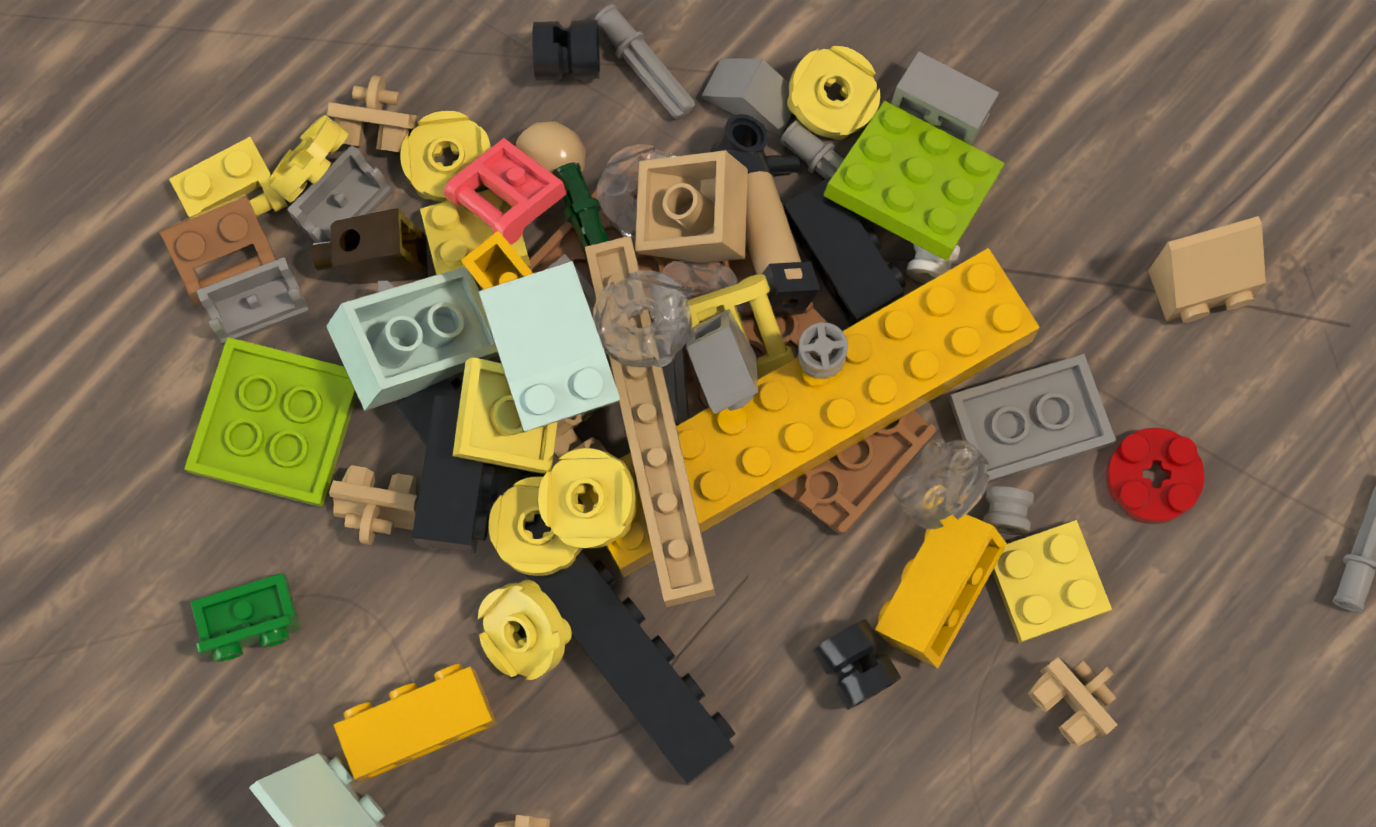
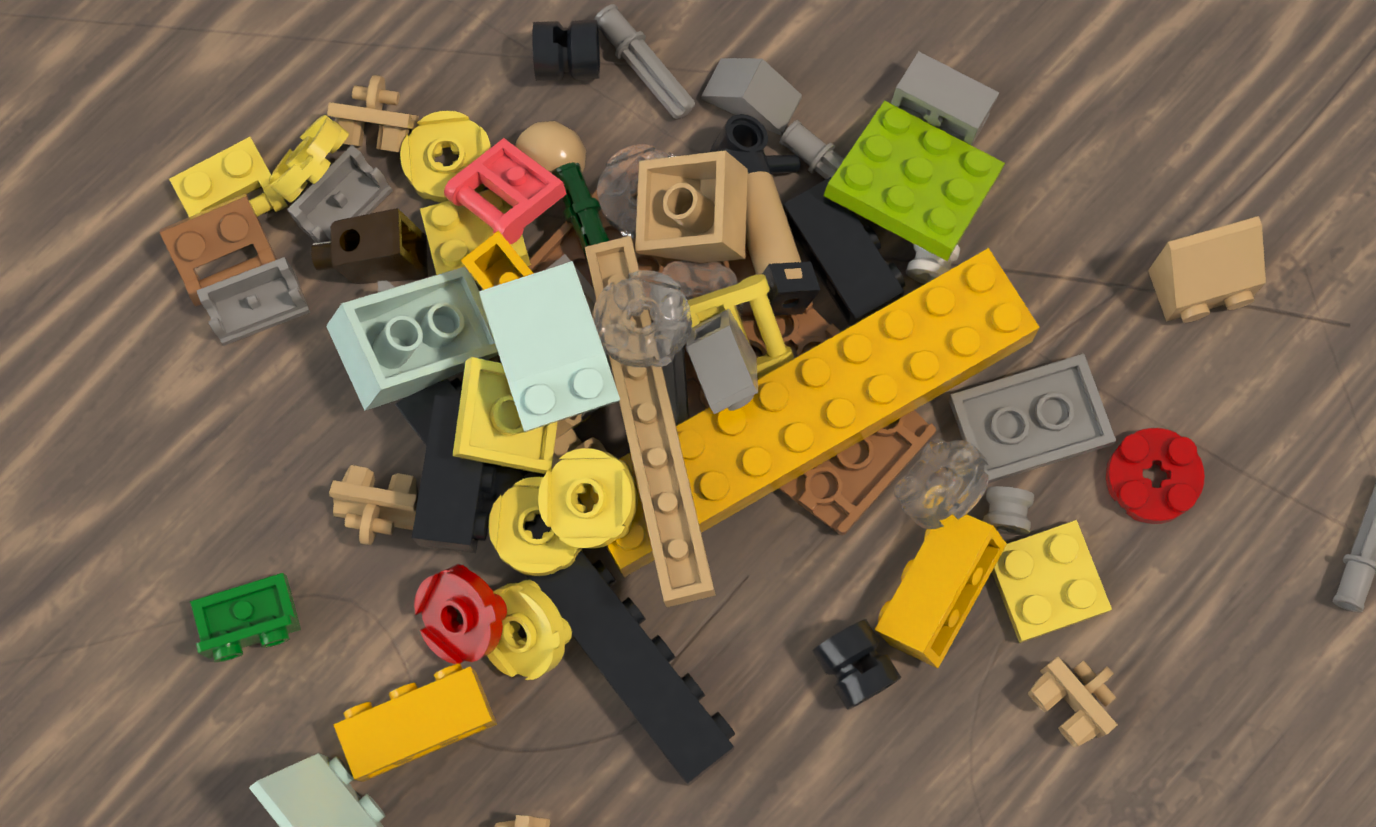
(273, 422): lime plate -> none
(480, 611): none -> red plate
(822, 340): light grey wheel -> none
(858, 87): light yellow plate -> none

